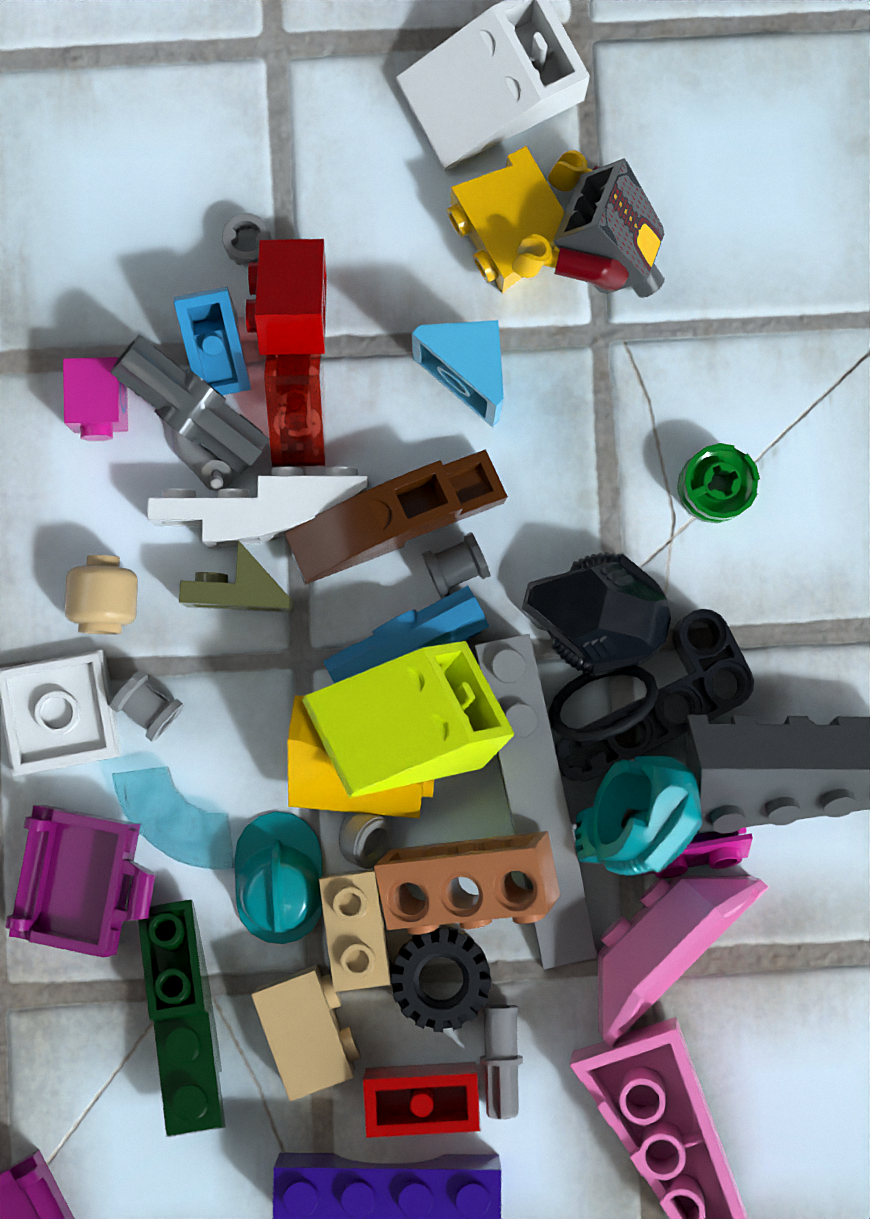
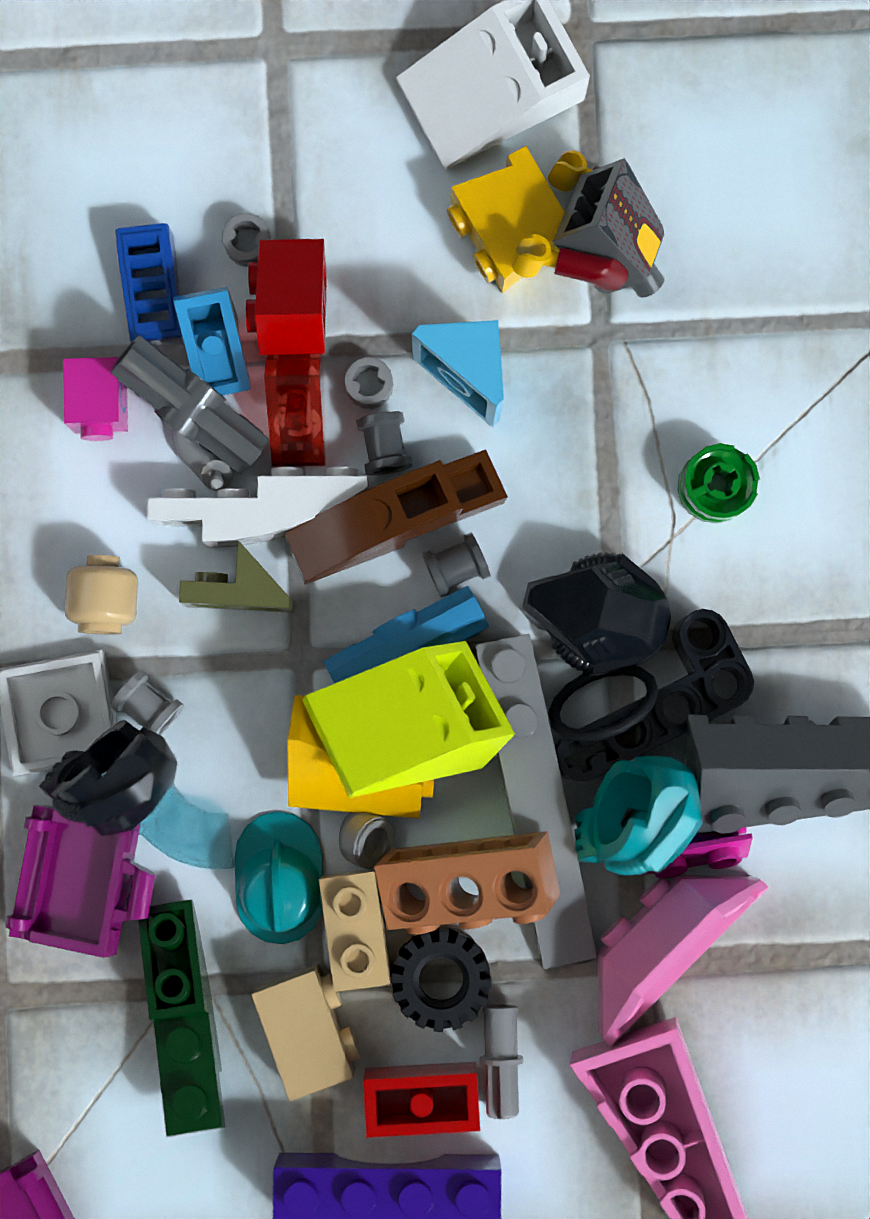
(136, 778): none -> black helmet
(141, 238): none -> blue slope
(354, 389): none -> light grey bush
(384, 443): none -> dark grey bush

